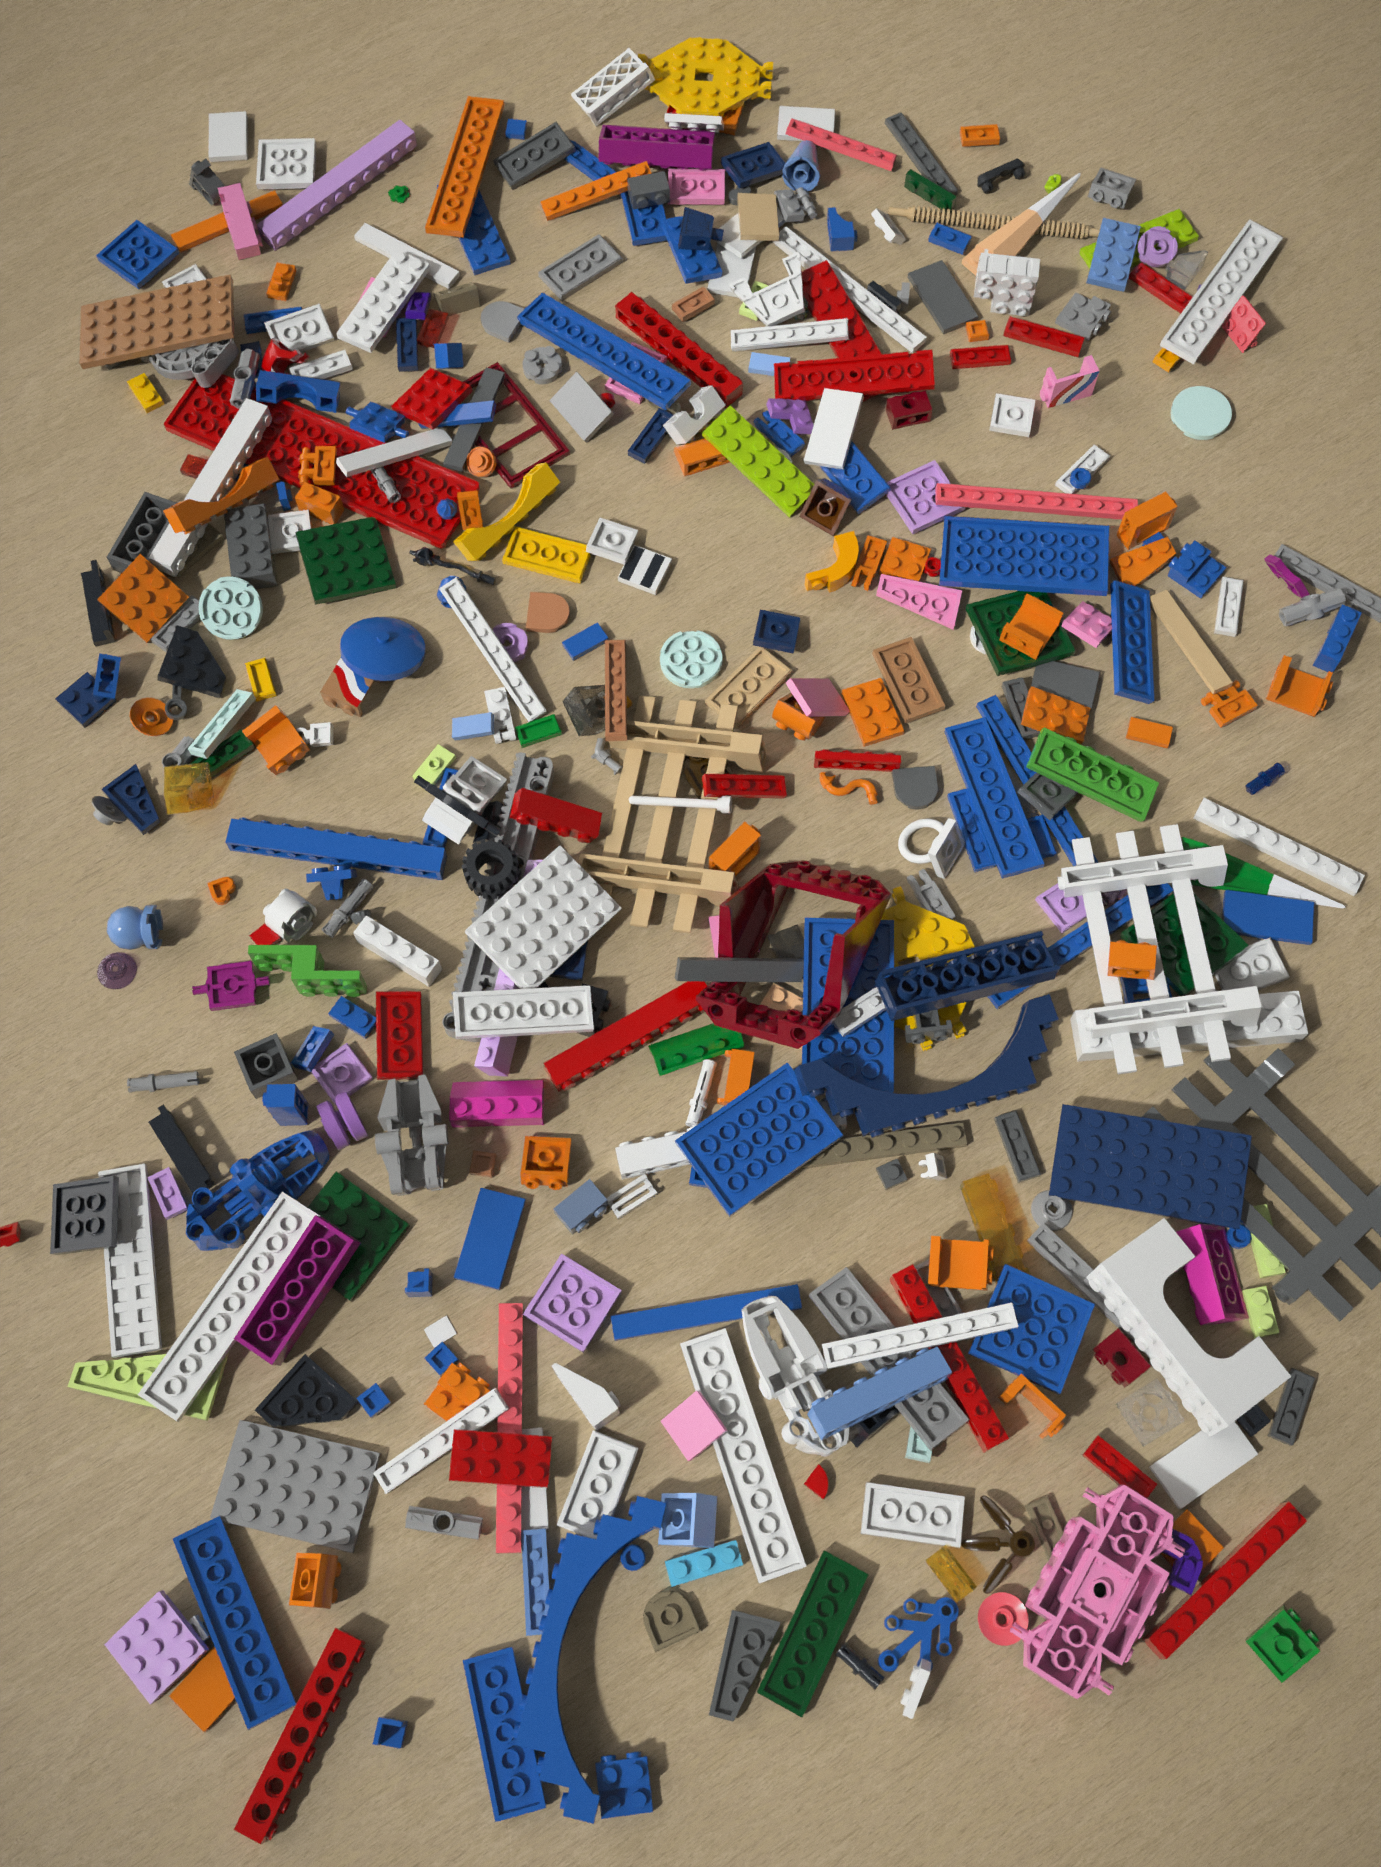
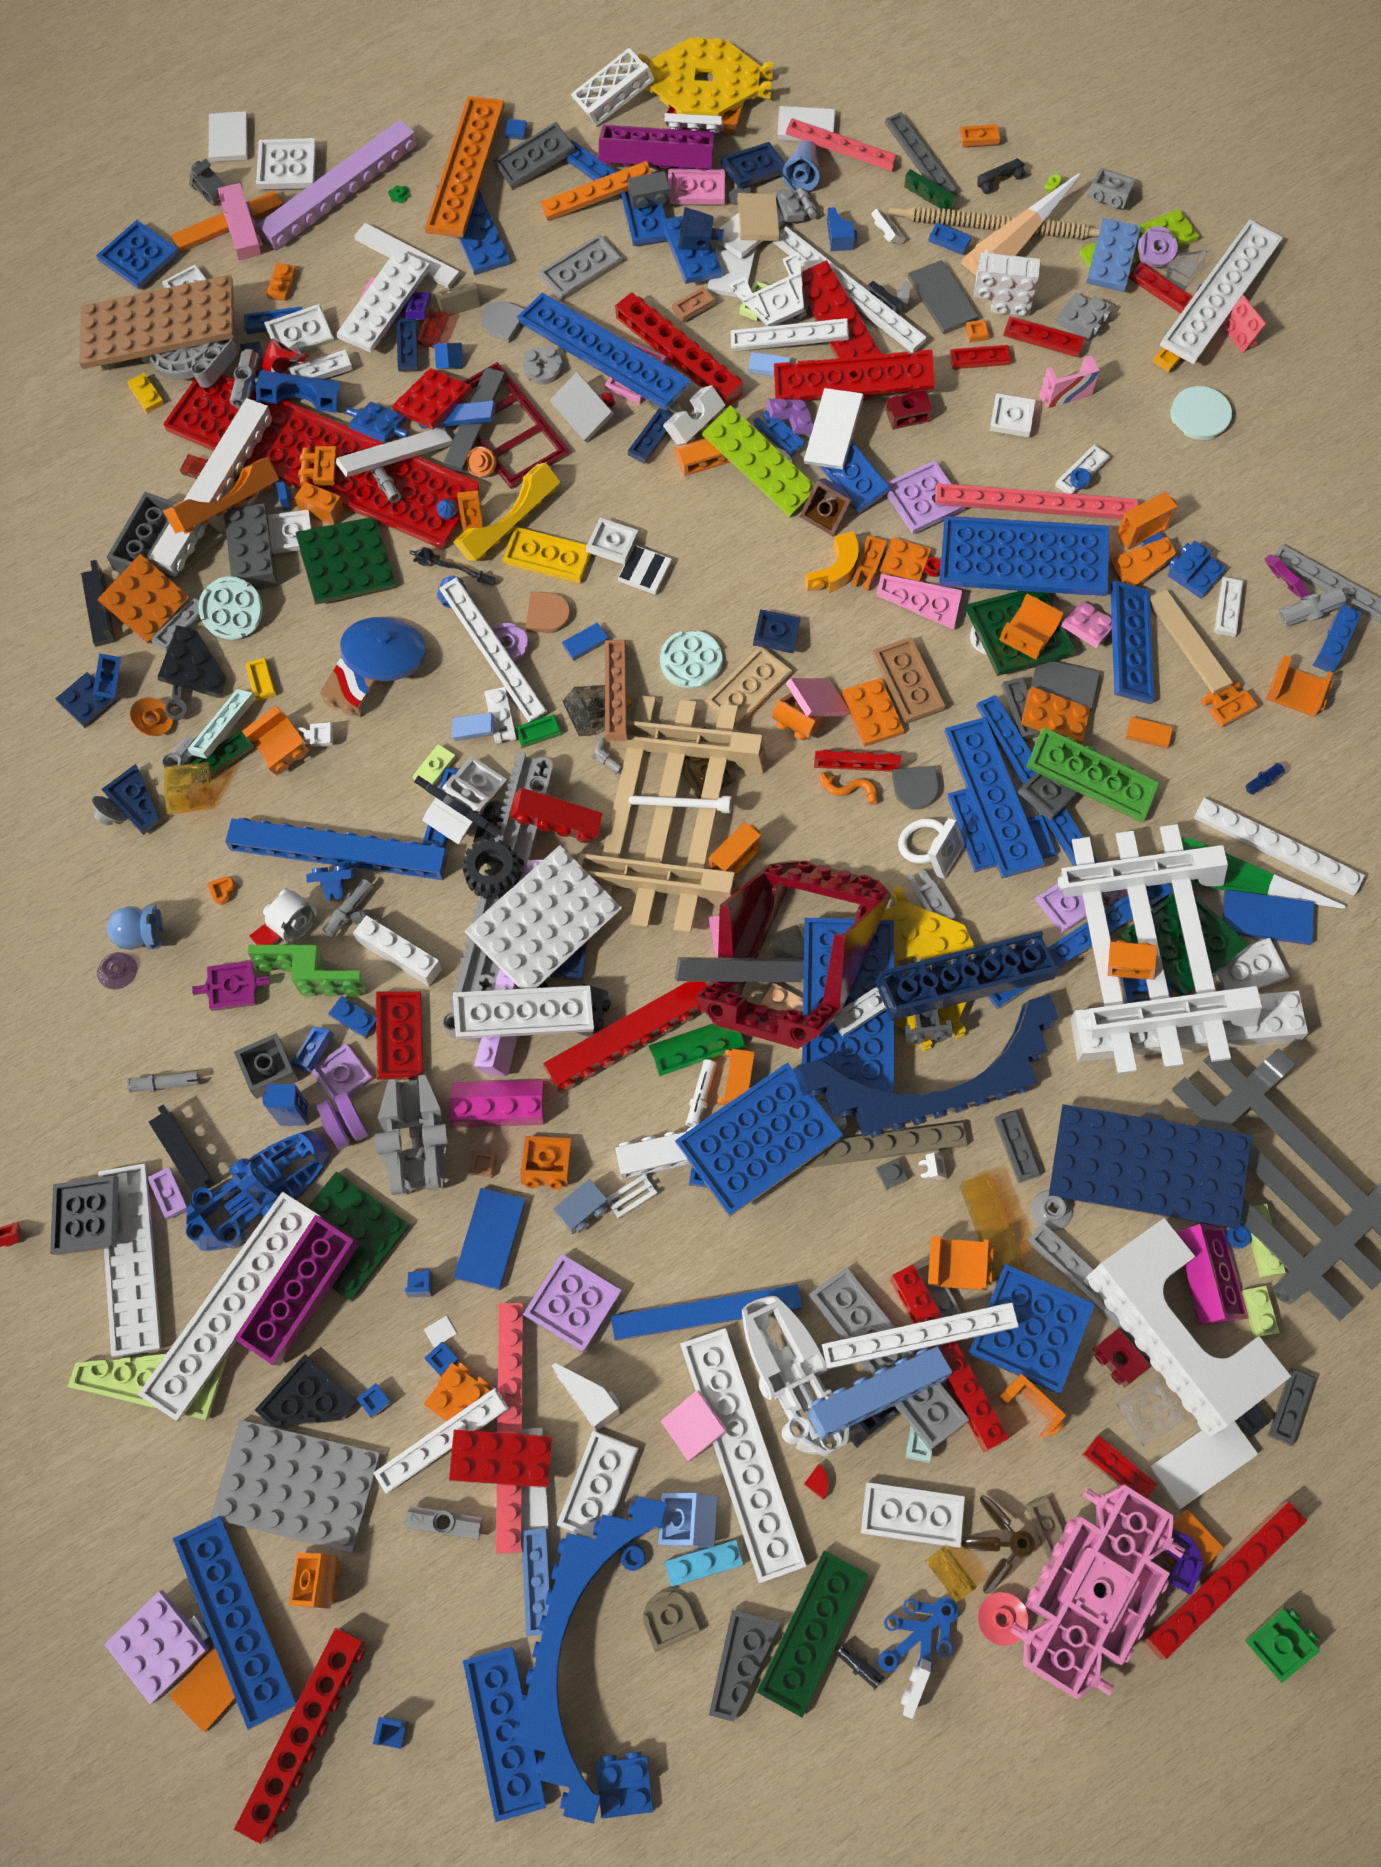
(744, 786): red plate -> none

